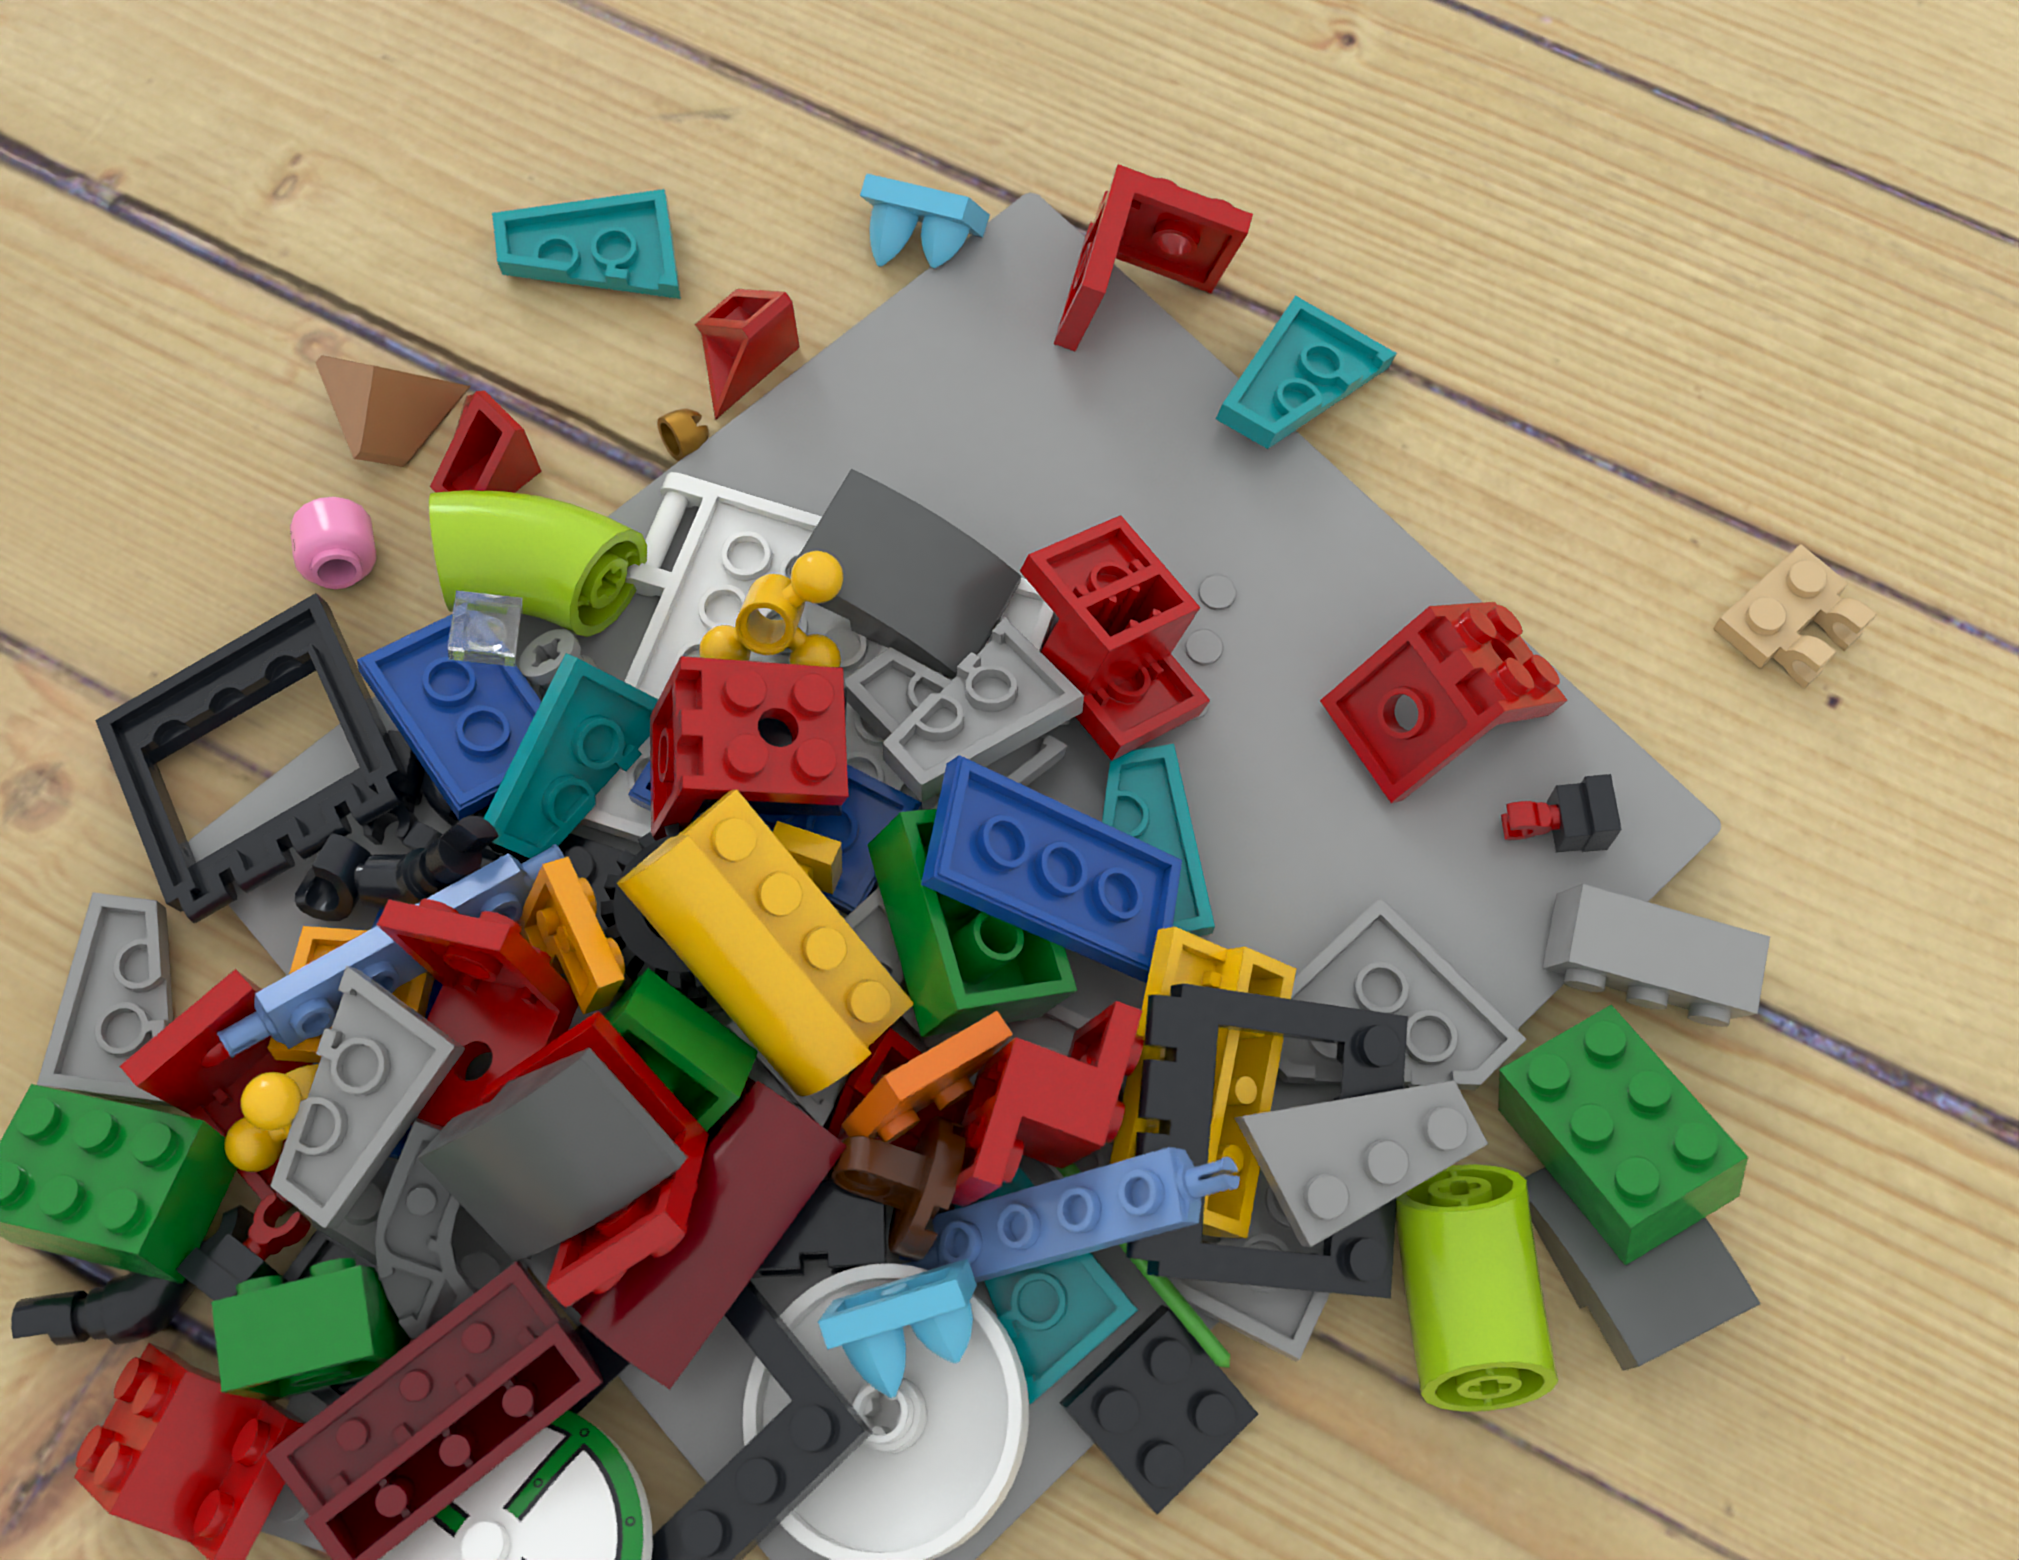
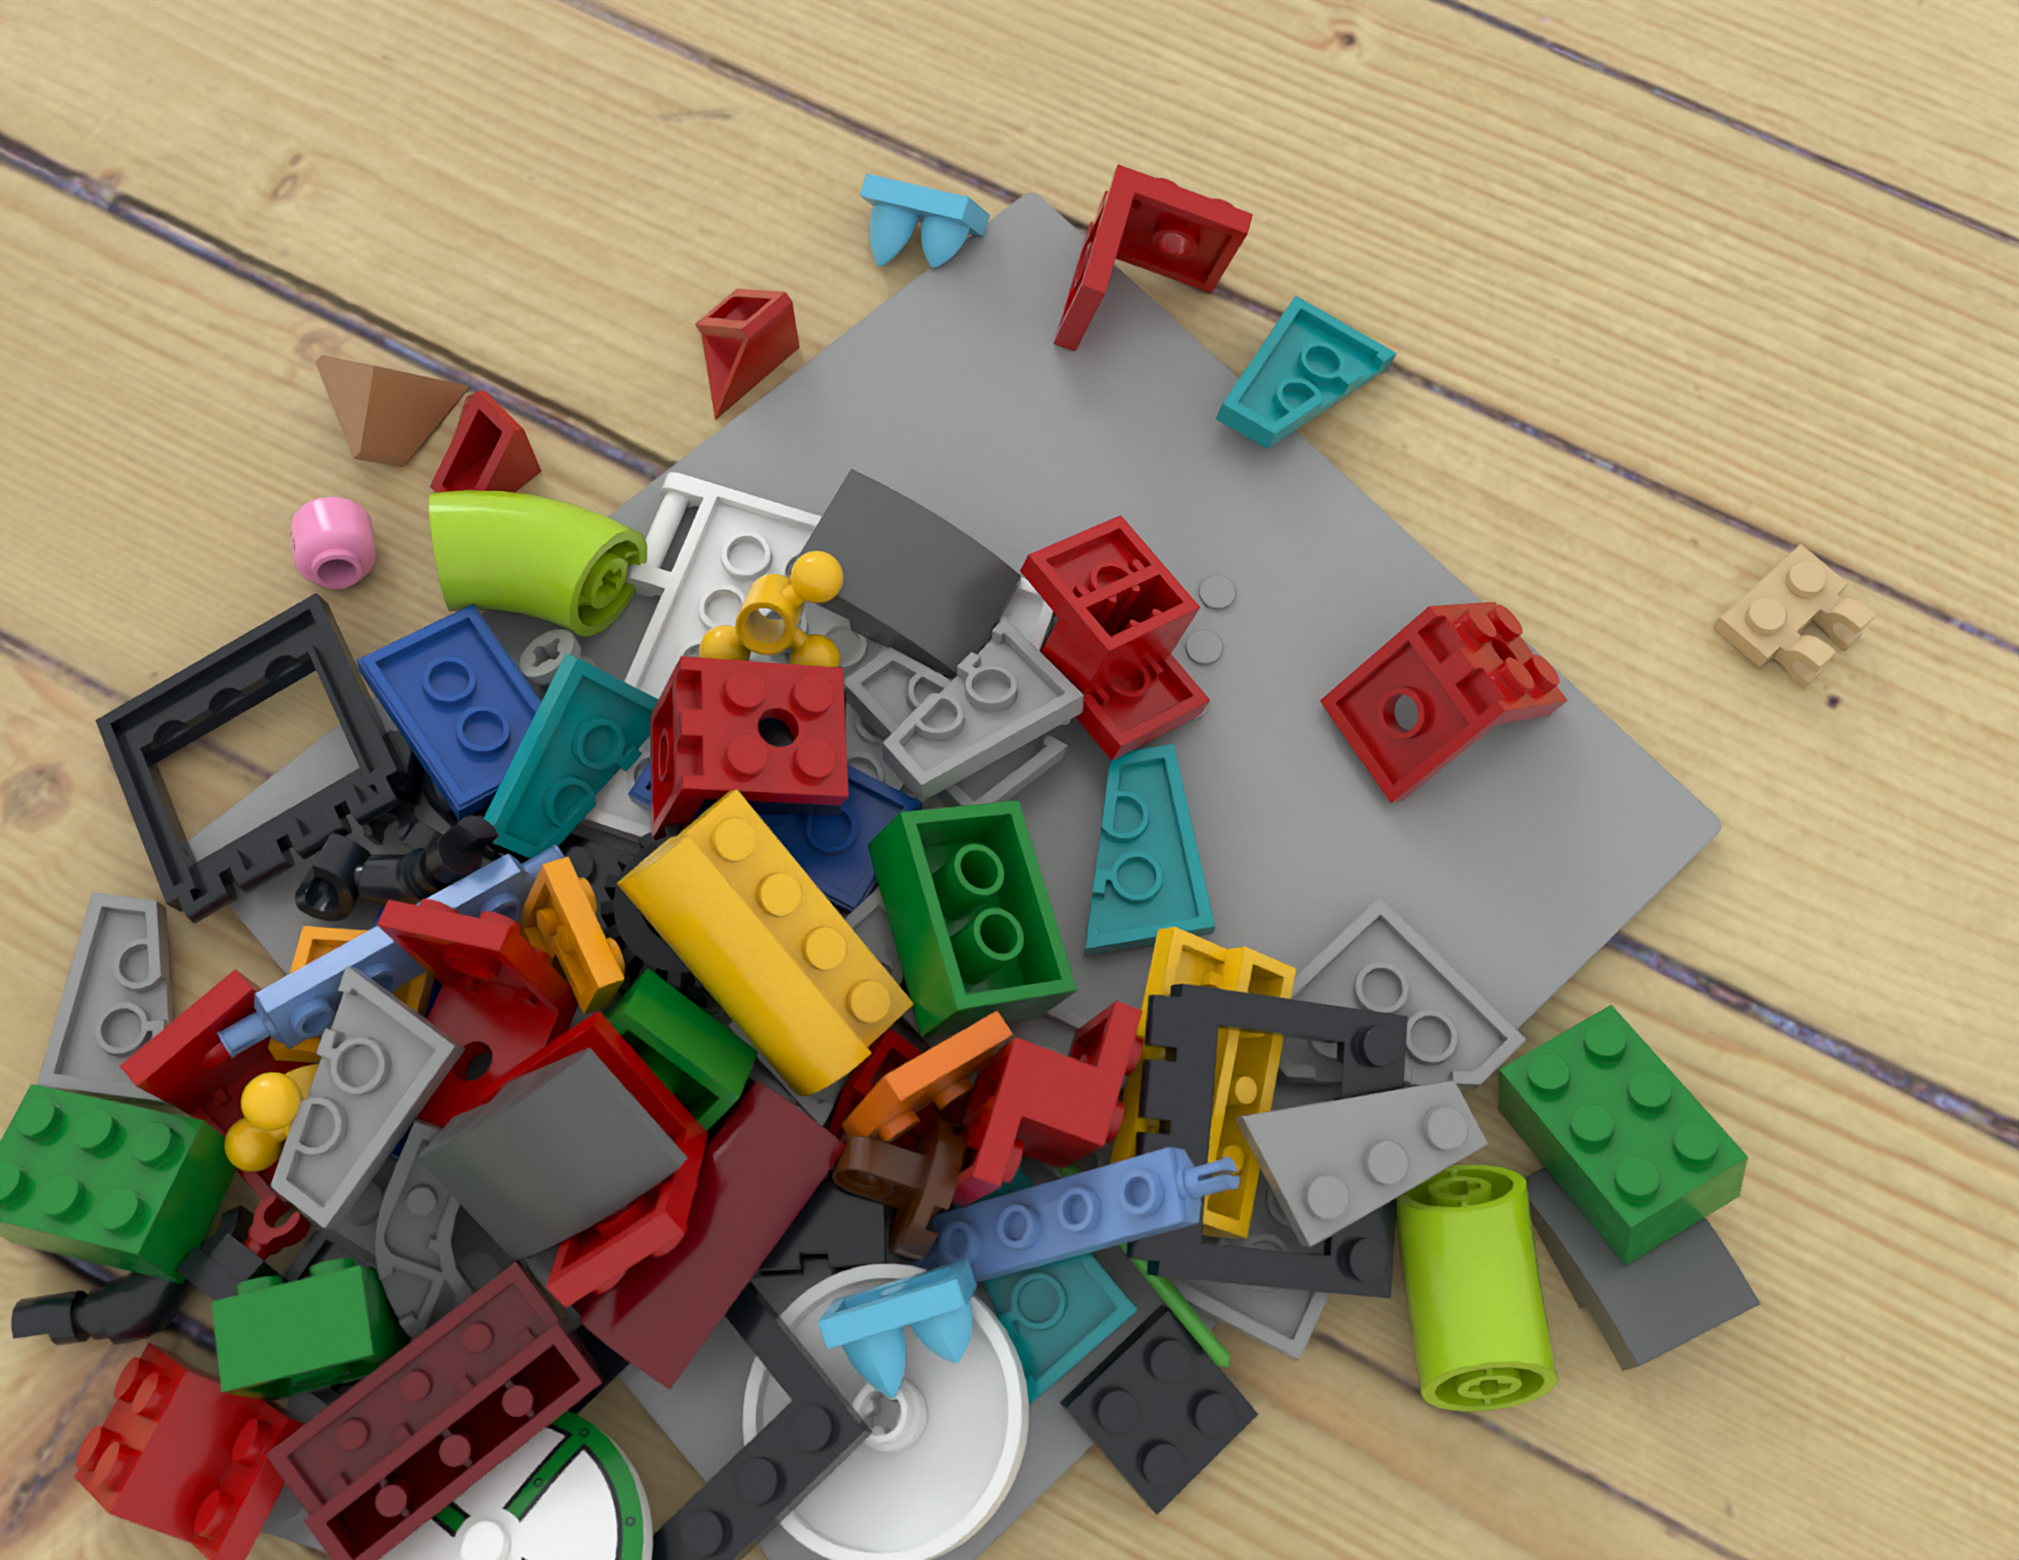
(485, 628): clear plate -> none
(593, 243): teal wing -> none
(681, 433): pearl gold hinge -> none
(814, 853): yellow tile -> none
(1049, 869): blue tile -> none
(1578, 814): black piece -> none
(1656, 955): light grey brick -> none

